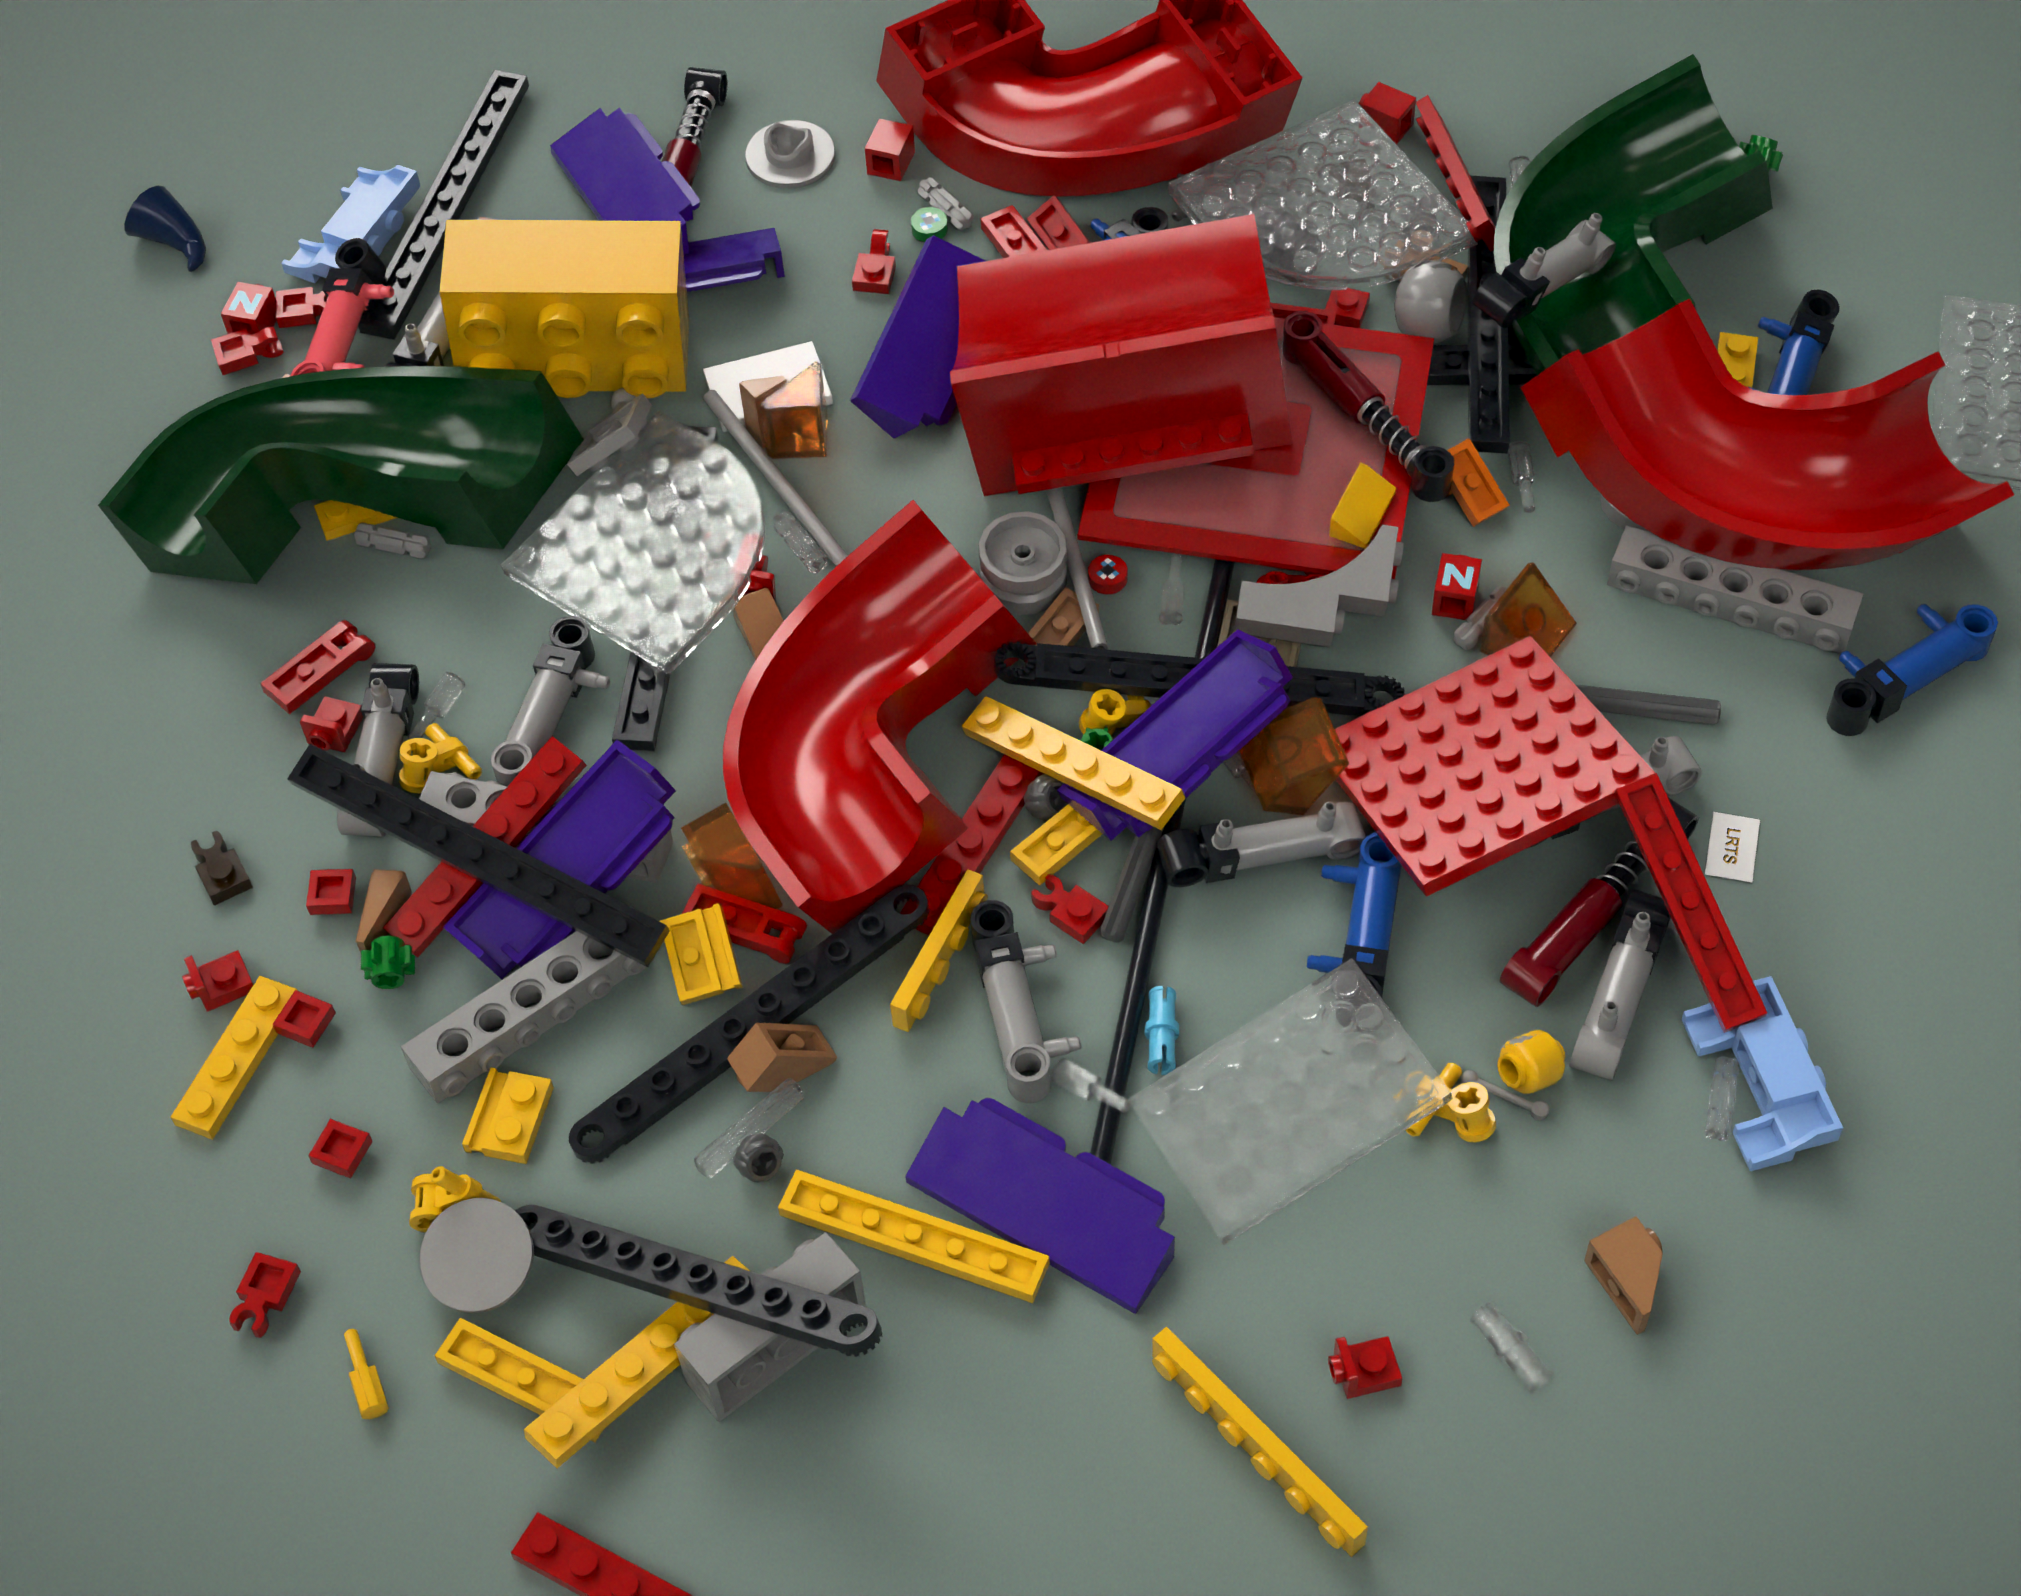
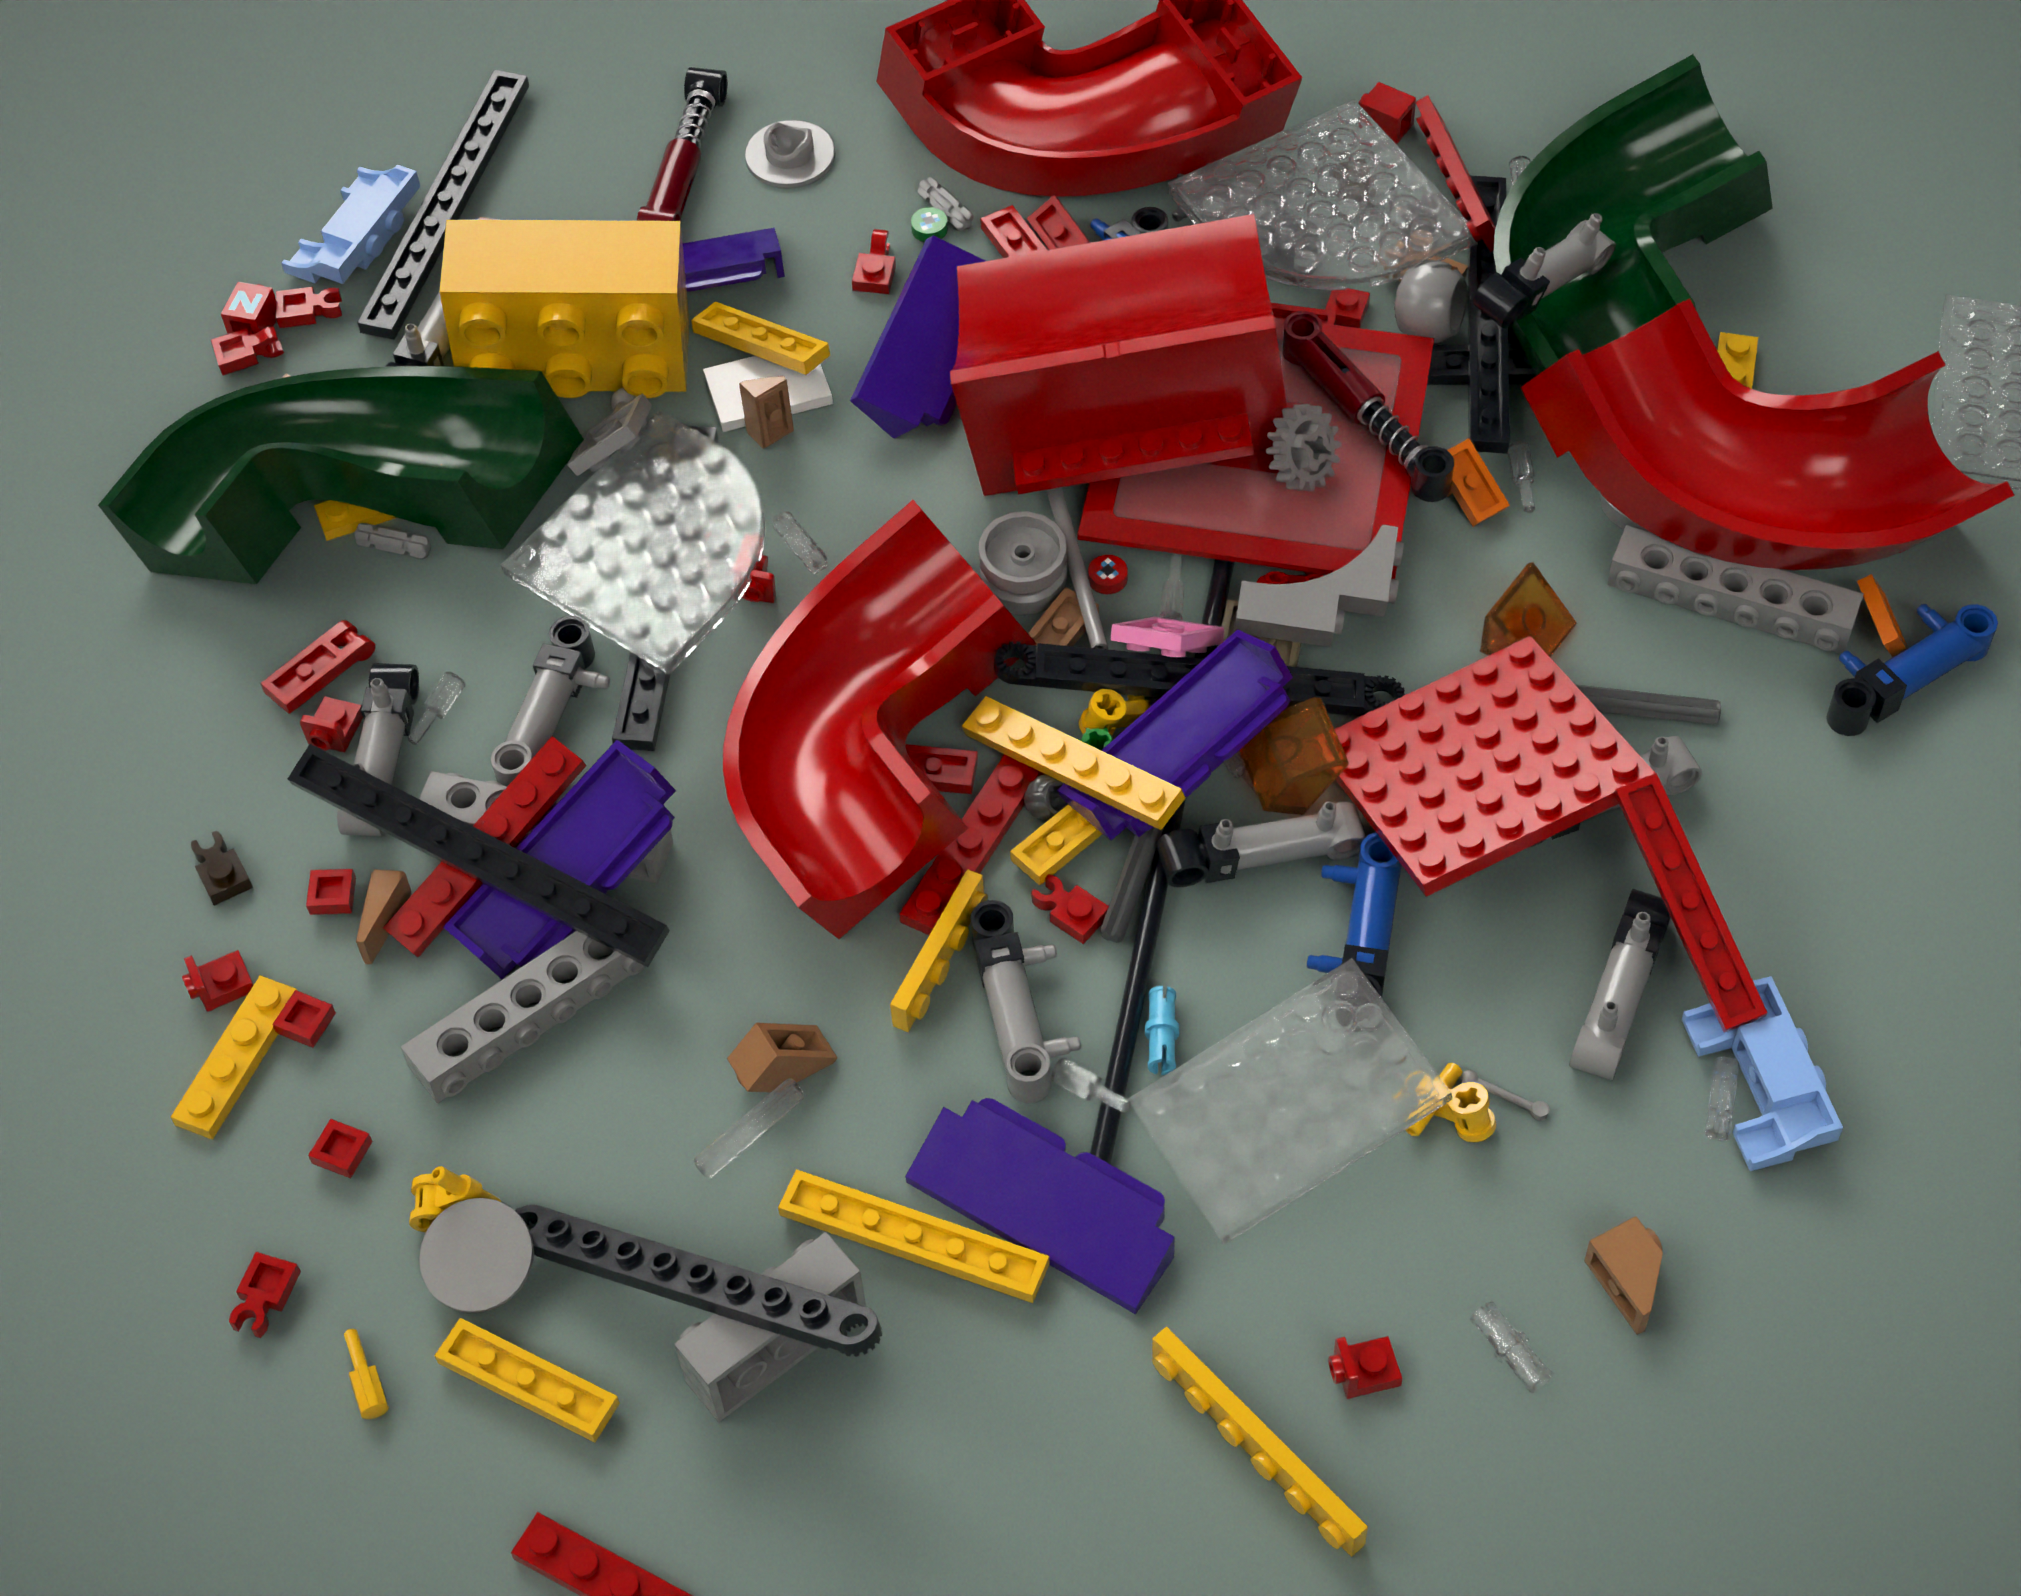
(162, 219): dark blue hat -> none
(350, 293): coral piece -> none
(387, 962): green gear -> none
(434, 755): yellow piece -> none
(508, 1115): yellow plate -> none
(614, 1385): yellow plate -> none
(621, 173): dark purple slope -> none
(701, 954): yellow plate -> none
(726, 858): clear orange slope -> none
(751, 922): red plate -> none
(757, 619): medium nougat slope -> none
(758, 1157): dark grey piece -> none
(761, 338): none -> yellow plate
(775, 477): light grey piece -> none
(777, 1001): black plate -> none
(797, 417): clear orange slope -> none
(890, 149): red brick -> none
(945, 767): none -> red plate
(1169, 635): none -> bright pink plate
(1303, 447): none -> light grey gear
(1361, 507): yellow slope -> none
(1456, 586): red brick -> none
(1468, 633): light grey axle -> none
(1531, 1062): yellow head -> none
(1538, 968): dark red piece -> none
(1732, 847): white sticker -> none
(1766, 147): green gear -> none
(1802, 342): blue piece -> none
(1882, 615): none -> orange tile

